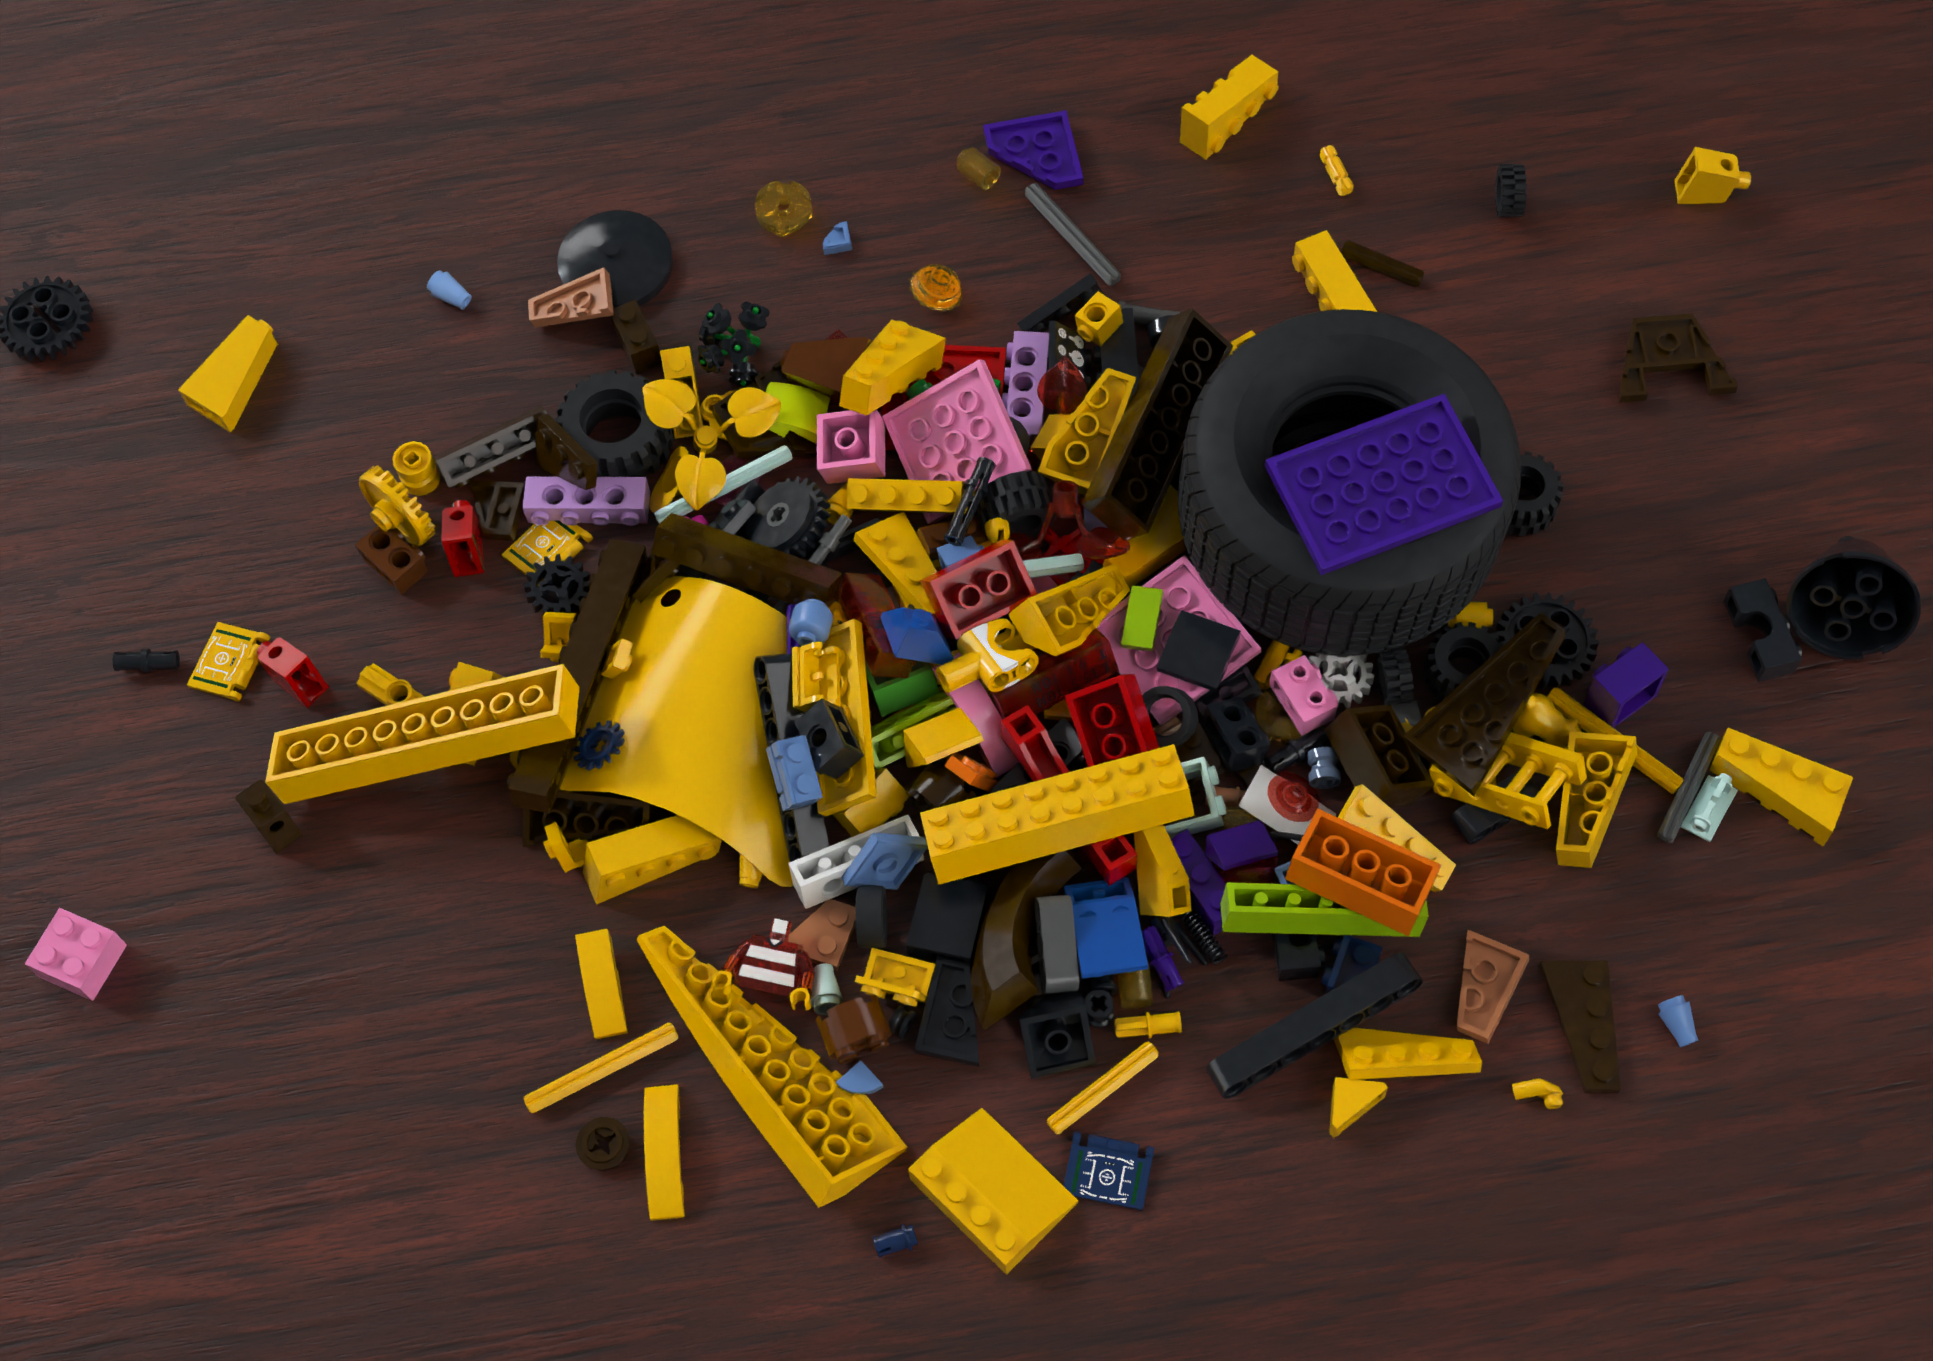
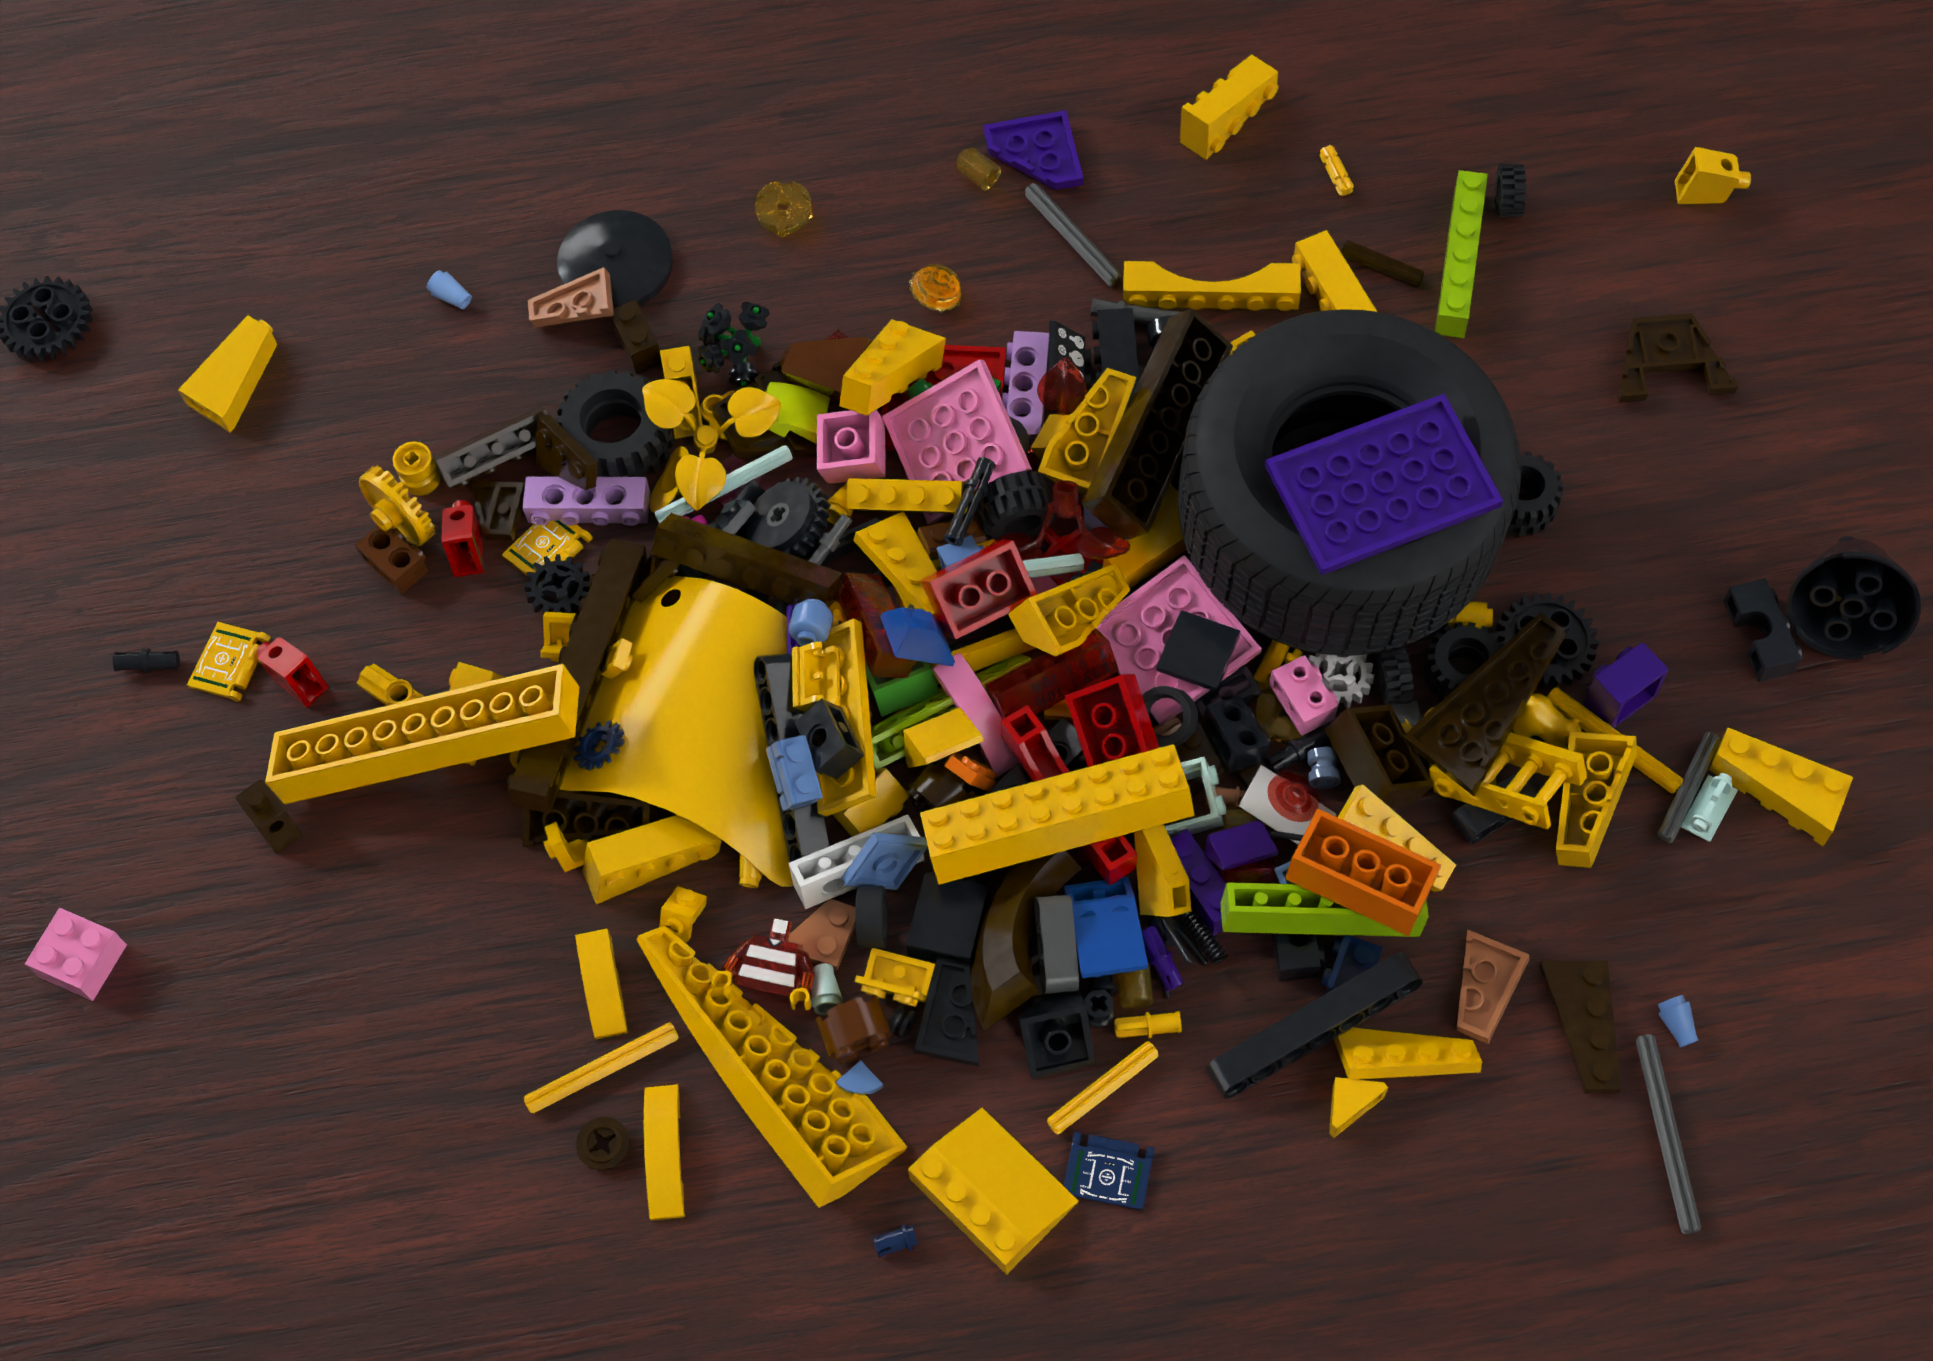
(681, 912): none -> yellow bracket
(837, 240): medium blue tile -> none
(986, 659): yellow connector -> none
(997, 530): yellow hinge -> none
(1061, 306): black wing -> none
(1102, 309): yellow brick -> none
(1142, 618): lime tile -> none
(1270, 288): none -> yellow arch
(1461, 254): none -> lime brick
(1541, 1088): yellow arm -> none
(1668, 1134): none -> dark grey axle

